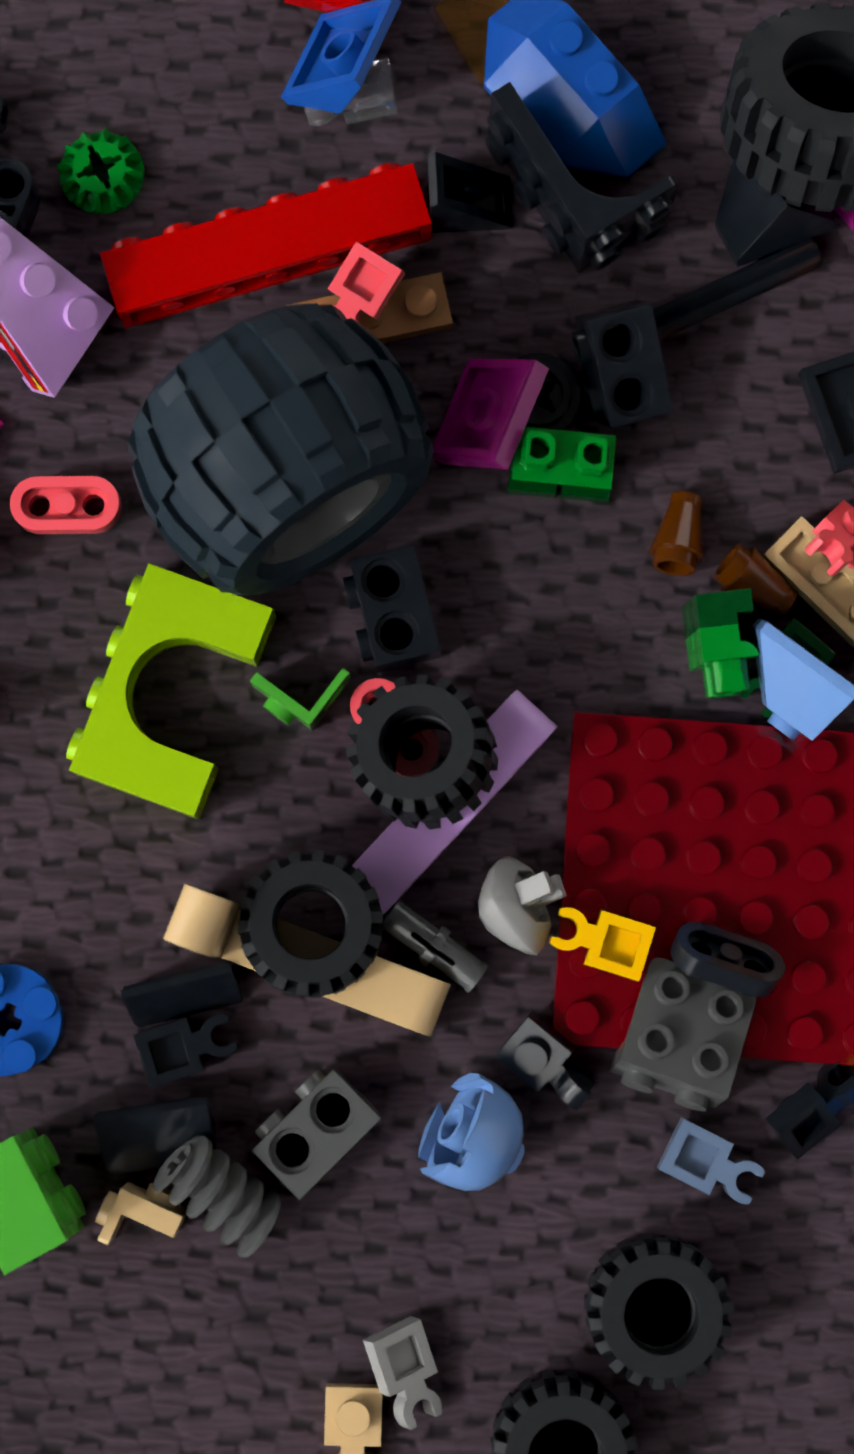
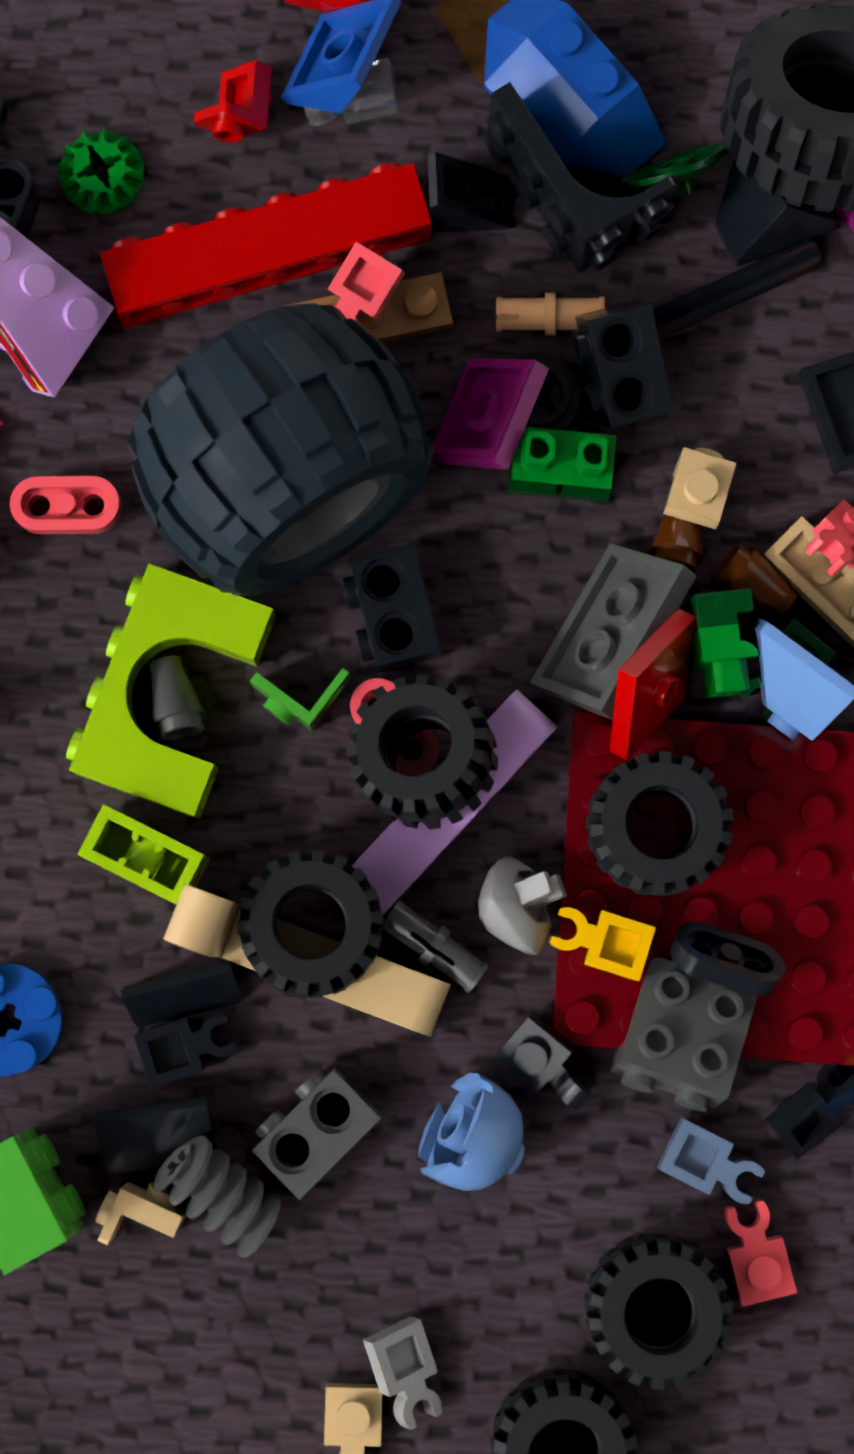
(142, 854): none -> lime brick
(174, 701): none -> dark grey cone
(242, 103): none -> red bracket
(543, 313): none -> light nougat pin
(610, 621): none -> dark grey plate
(652, 683): none -> red plate
(683, 166): none -> dark green dish
(700, 487): none -> tan bracket
(706, 814): none -> black tyre
(758, 1263): none -> coral plate

